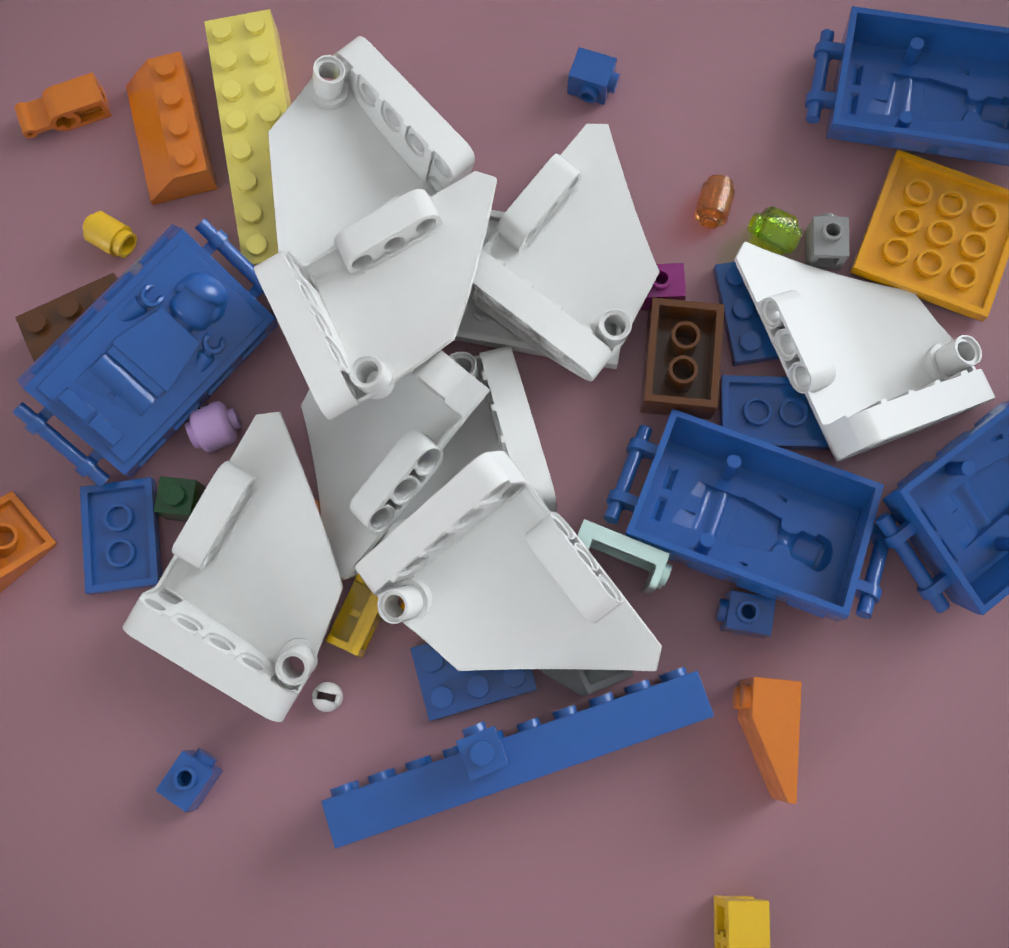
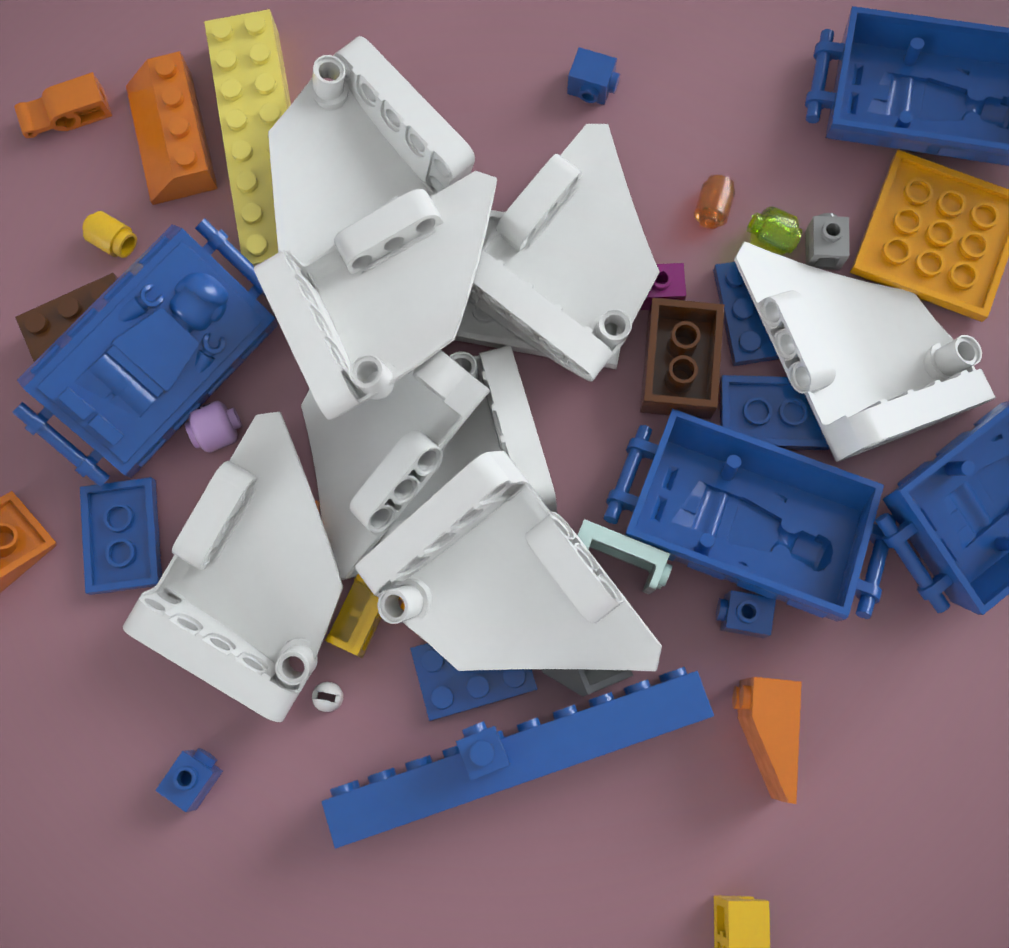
(177, 497): dark green brick -> none

